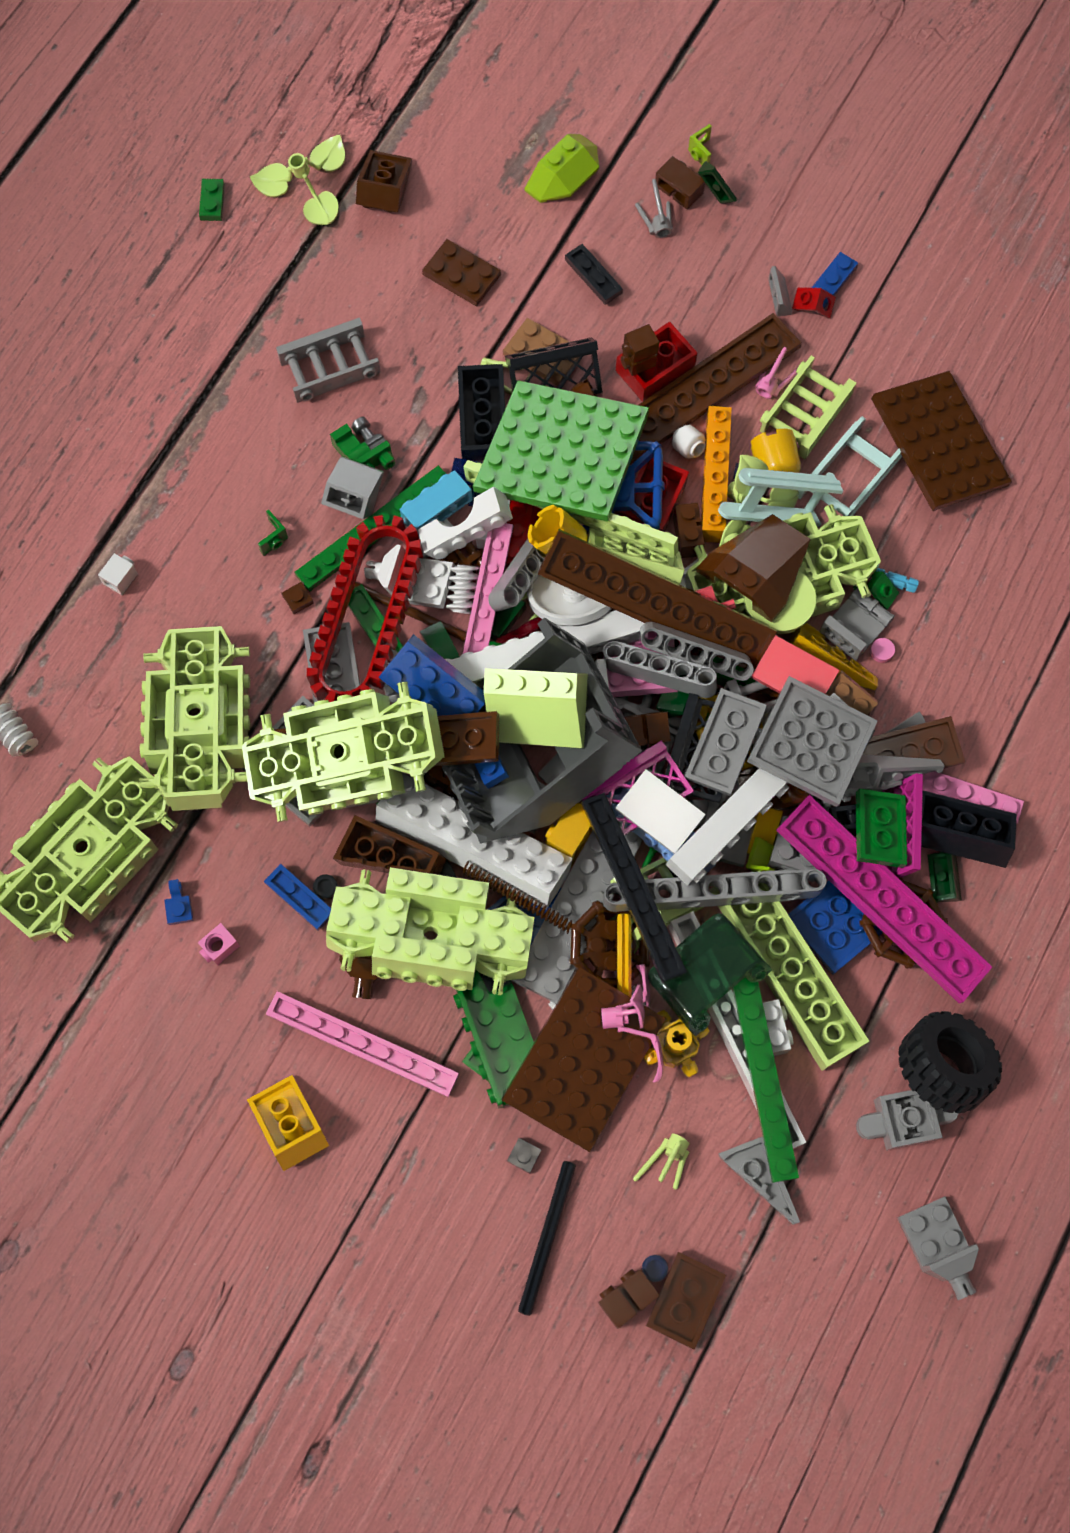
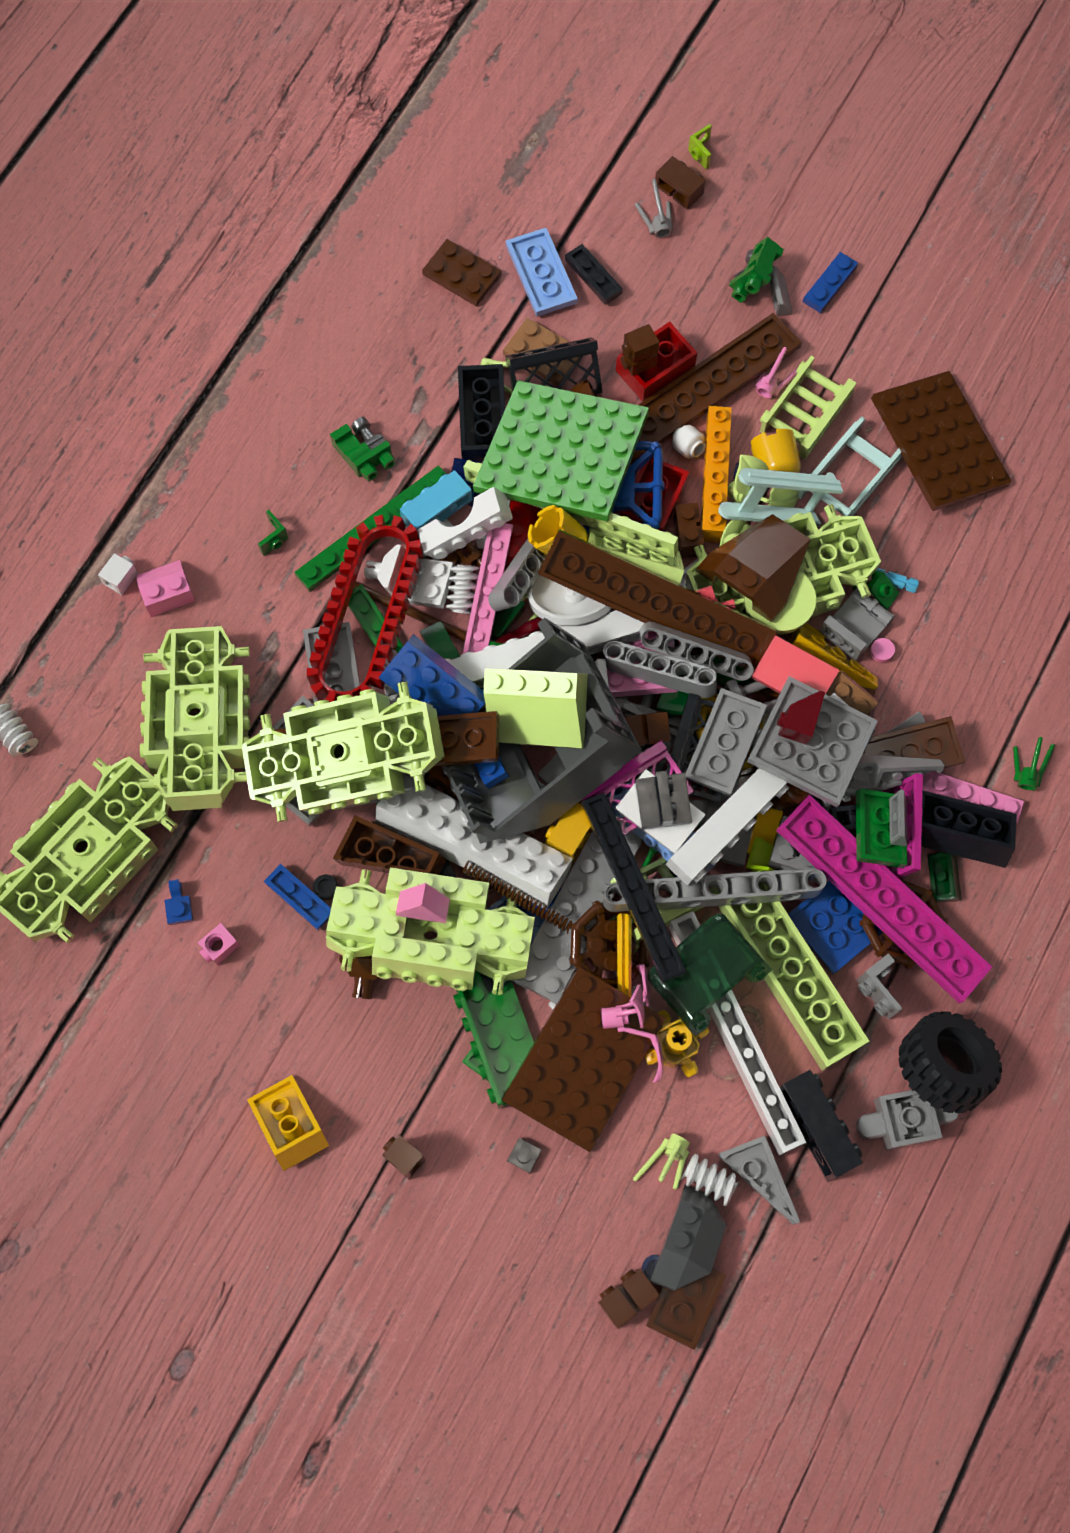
(165, 588): none -> bright pink slope
(211, 200): green plate -> none
(297, 598): reddish brown plate -> none
(322, 341): light grey fence -> none
(327, 155): yellowish green plant -> none
(352, 488): light grey slope -> none
(362, 1044): bright pink plate -> none
(383, 181): reddish brown slope -> none
(403, 1156): none -> reddish brown brick
(423, 903): none -> bright pink slope
(541, 272): none -> light blue plate
(546, 1239): black axle -> none
(563, 169): lime wedge -> none
(663, 800): none -> black bracket
(690, 1241): none -> dark grey wedge
(710, 1179): none -> white piece
(716, 183): dark green slope -> none
(757, 270): none -> green hips
(765, 1081): green plate -> none
(779, 1036): white brick -> none
(801, 718): none -> dark red slope
(812, 300): red bracket -> none
(820, 1126): none -> black brick
(871, 986): none -> light grey bracket
(898, 819): none -> light grey slope
(940, 1245): light grey plate -> none
(1028, 778): none -> green plant

